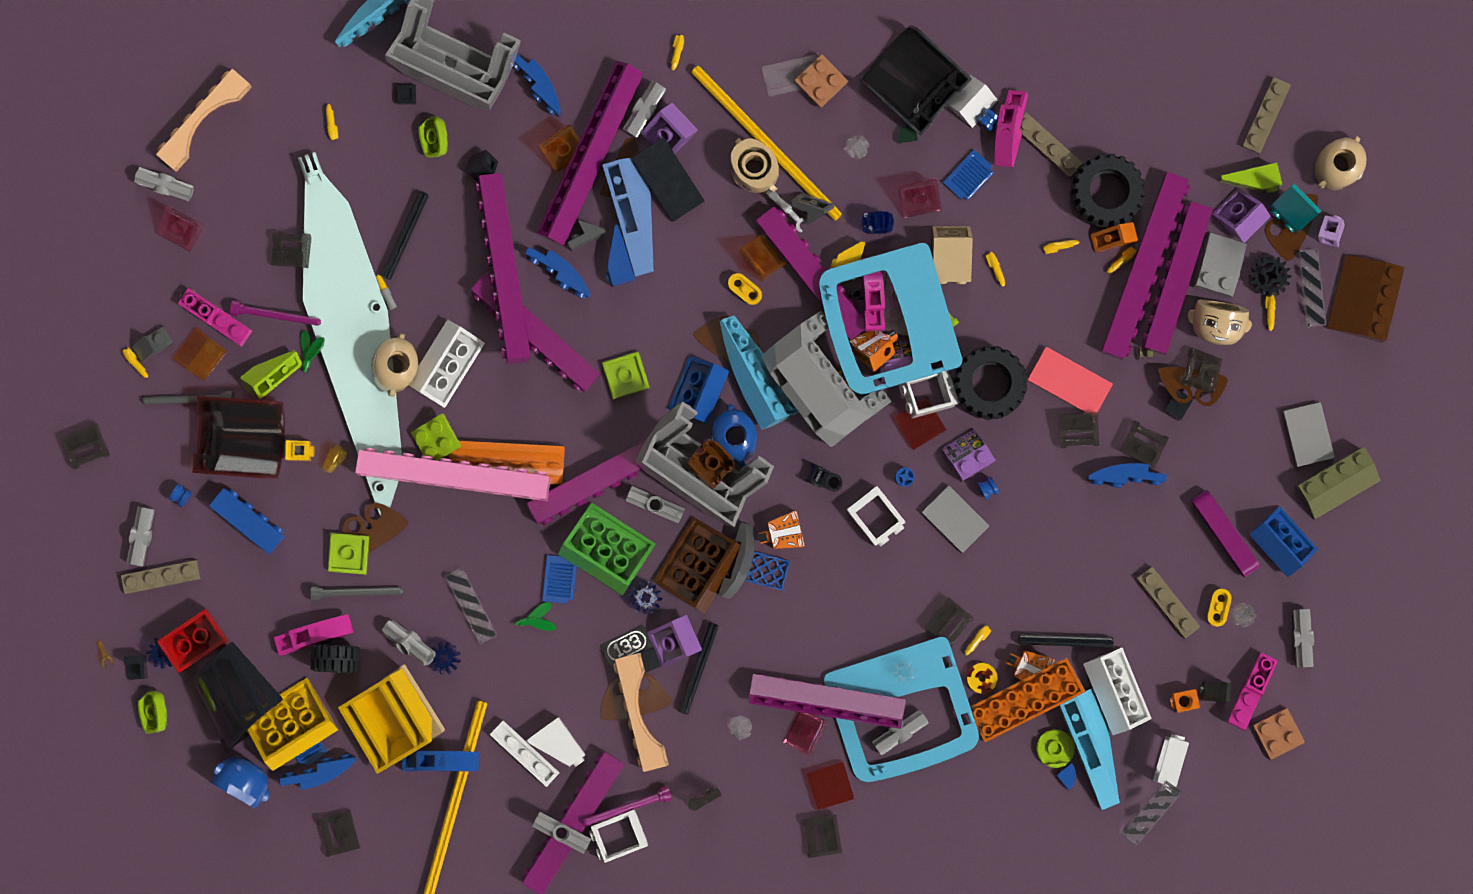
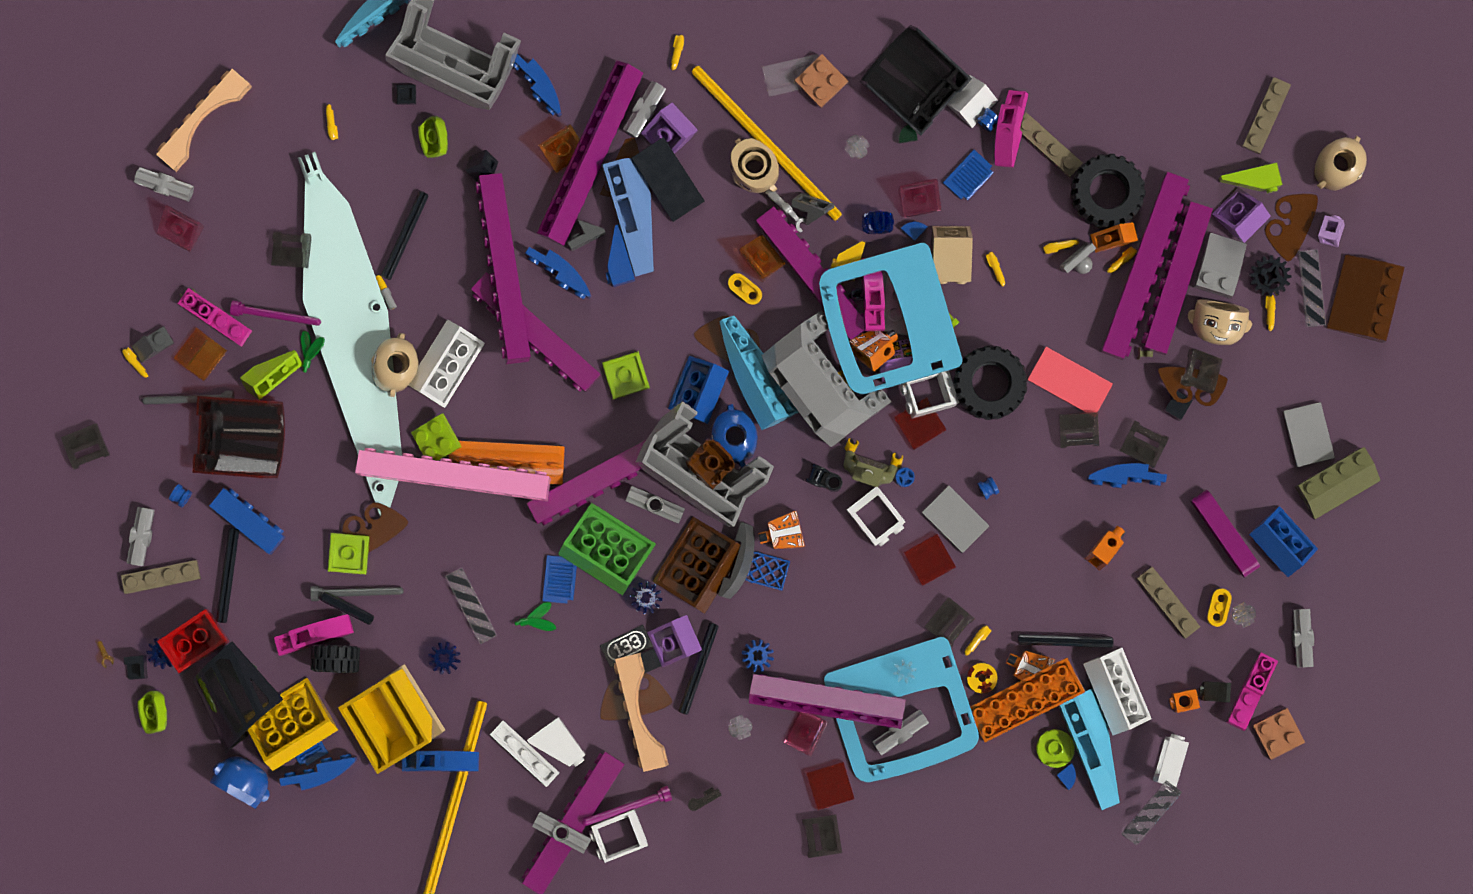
(227, 575): none -> black axle
(299, 451): yellow window -> none
(334, 458): clear yellow cone -> none
(345, 833): clear smoke plate -> none
(347, 608): none -> black axle
(408, 642): light grey piece -> none
(764, 655): none -> blue gear
(869, 470): none -> olive torso
(914, 229): none -> blue tile
(929, 559): none -> clear red tile
(968, 455): medium lavender slope -> none
(1079, 260): none -> light grey tile
(1102, 552): none -> orange torso
(1294, 209): teal slope -> none

